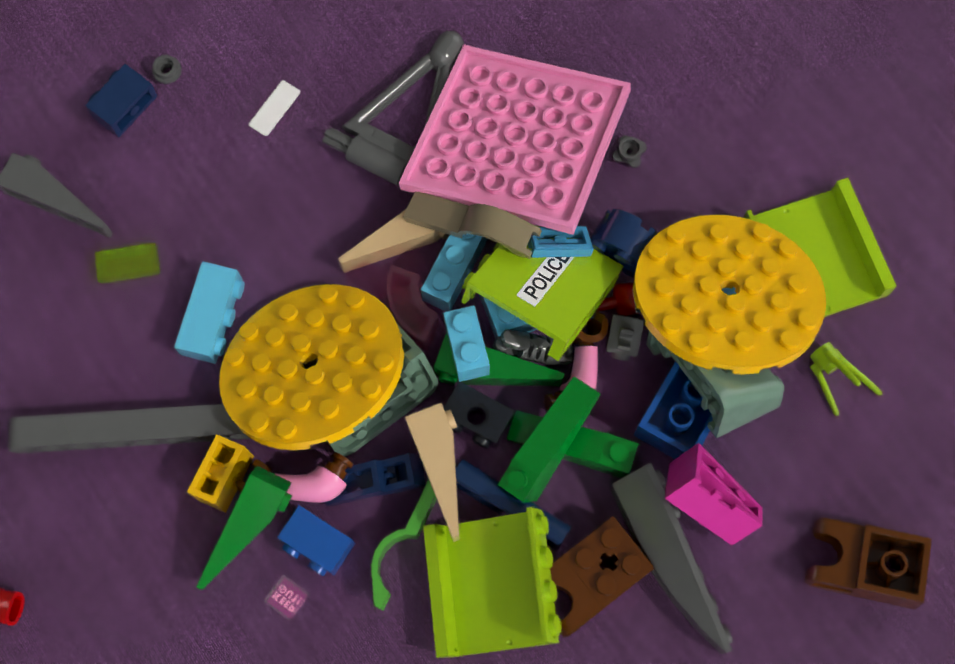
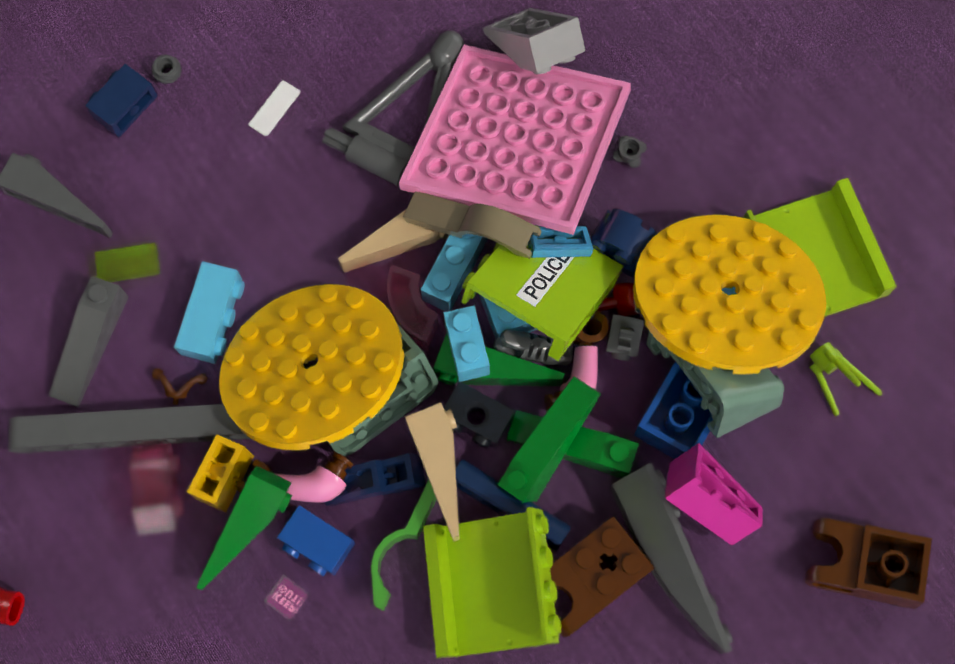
(87, 339): none -> dark grey slope
(155, 489): none -> clear pink brick
(158, 374): none -> reddish brown piece
(538, 38): none -> light grey slope

